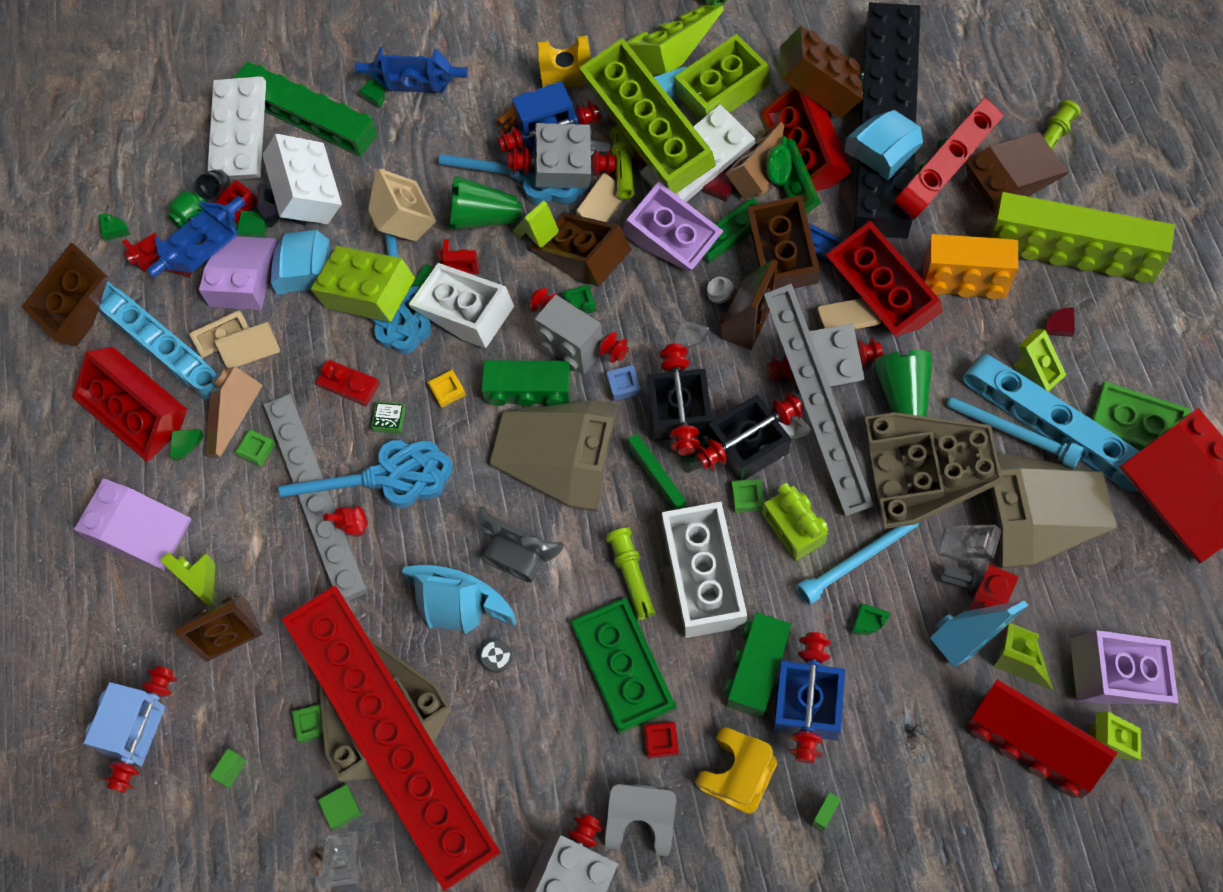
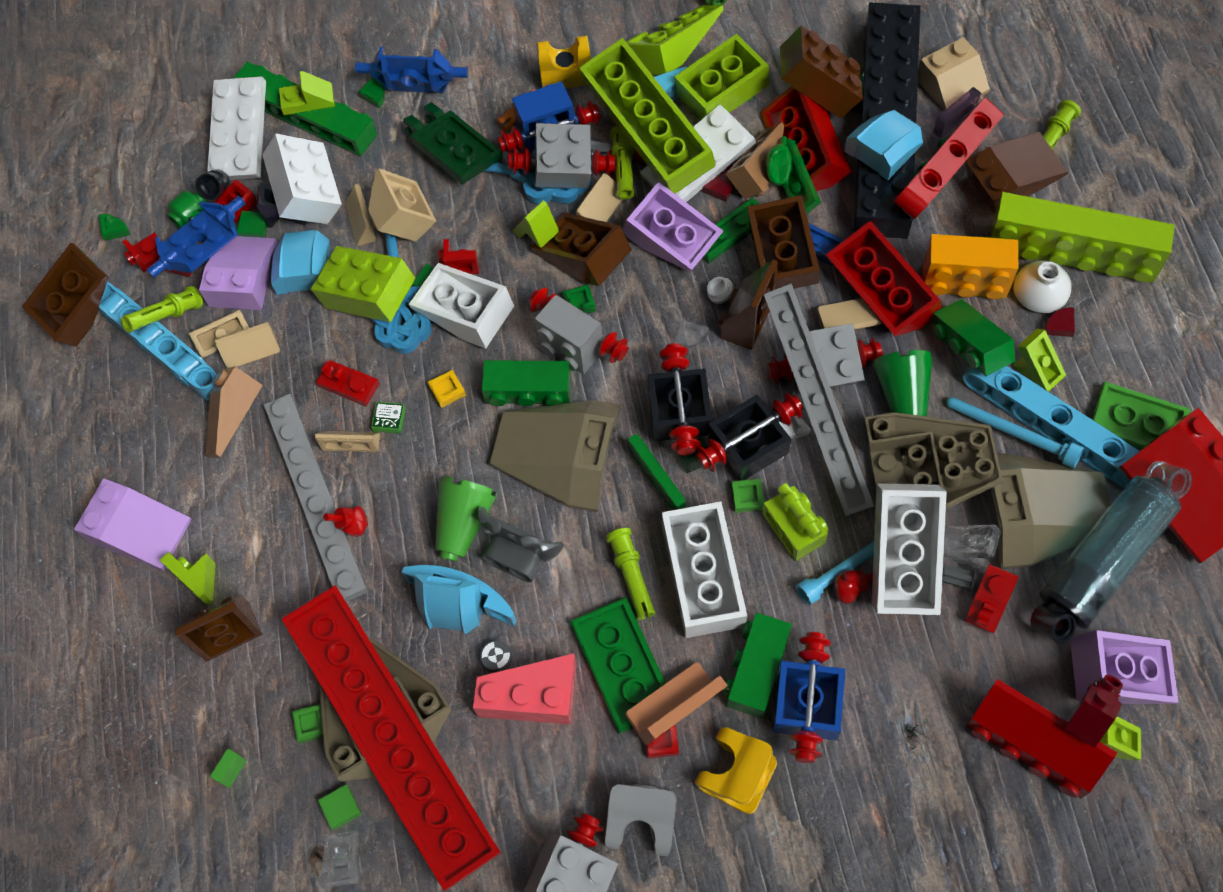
(127, 725): light blue brick -> none
(128, 401): red slope -> none
(172, 305): none -> lime pin
(184, 442): green tile -> none
(255, 448): bright green tile -> none
(309, 95): none -> lime slope
(348, 441): none -> tan slope
(359, 217): none -> tan slope
(401, 474): dark azure piece -> none
(452, 143): none -> dark green tile
(458, 515): none -> bright green cone
(480, 206): green cone -> none
(529, 692): none -> coral wedge
(623, 383): medium blue plate -> none
(673, 702): none -> nougat panel
(826, 812): bright green tile -> none
(851, 584): none -> red piece
(869, 620): green tile -> none
(908, 549): none -> white brick
(952, 73): none -> tan slope
(956, 112): none -> clear purple tile
(970, 631): medium azure slope -> none
(974, 337): none -> green brick
(1022, 656): lime slope -> none
(1039, 292): none -> white piece
(1096, 710): none -> dark red brick
(1110, 551): none -> clear light blue piece

